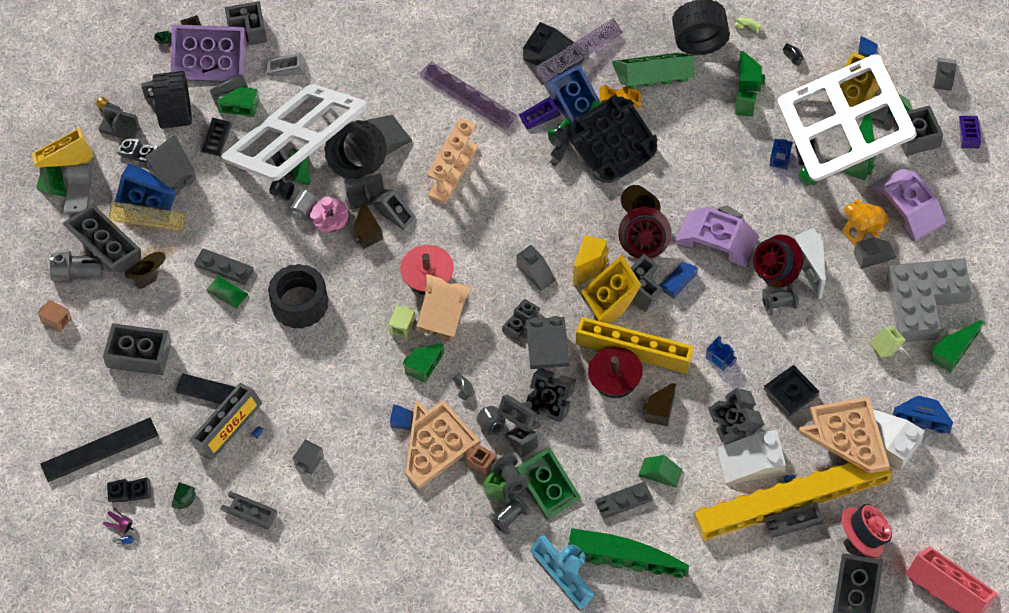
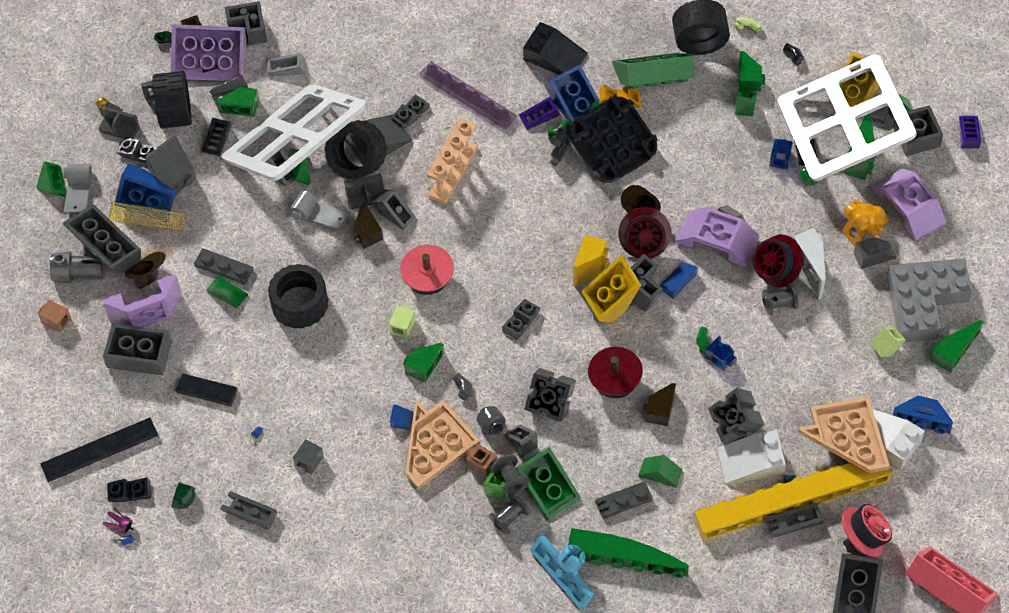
(65, 151): yellow slope -> none
(146, 311): none -> lavender slope
(225, 421): dark grey brick -> none
(282, 188): black wheel -> none
(326, 206): bright pink plate -> none
(410, 112): none -> dark grey slope
(441, 307): light nougat piece -> none
(518, 413): dark grey panel -> none
(535, 267): dark grey slope -> none
(547, 342): dark grey slope -> none
(577, 51): clear purple plate -> none
(647, 347): yellow brick -> none
(702, 340): none -> green arm
(791, 390): black plate -> none
(867, 47): blue slope -> none
(945, 74): dark grey slope -> none

